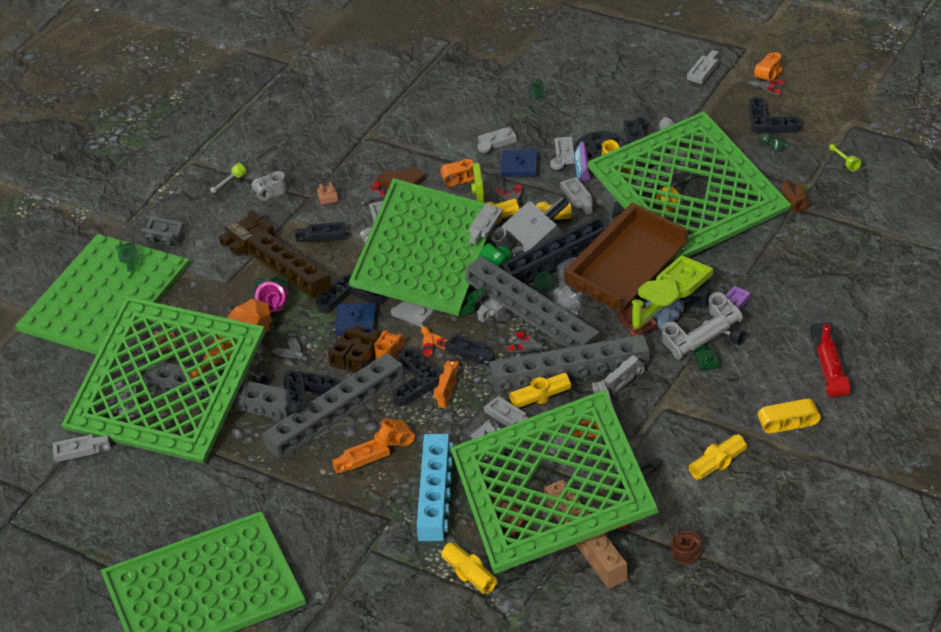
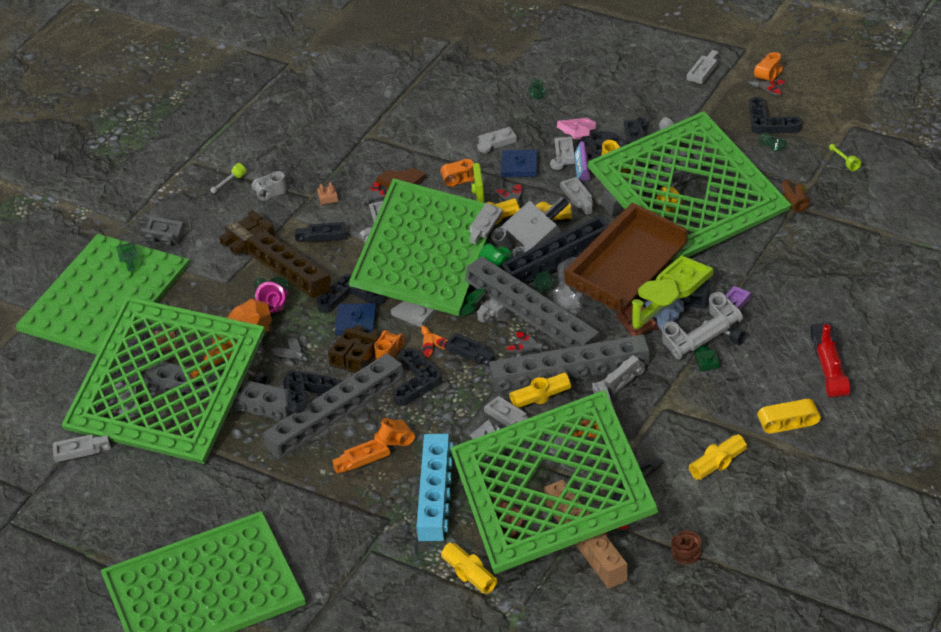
(446, 383): orange hinge -> none
(576, 127): none -> bright pink plate

